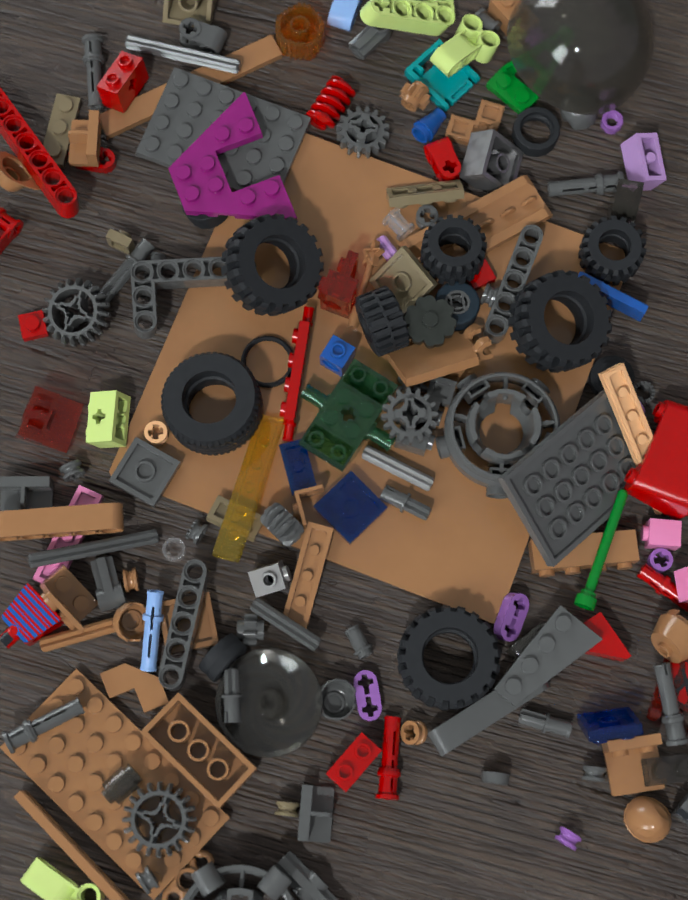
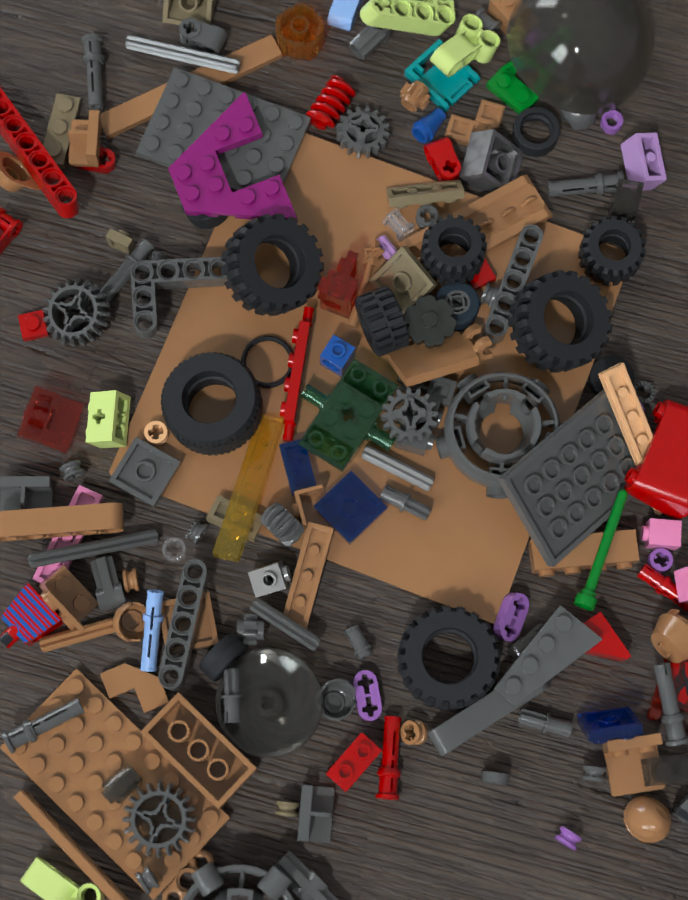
(122, 81): red brick -> none
(619, 300): blue tile -> none

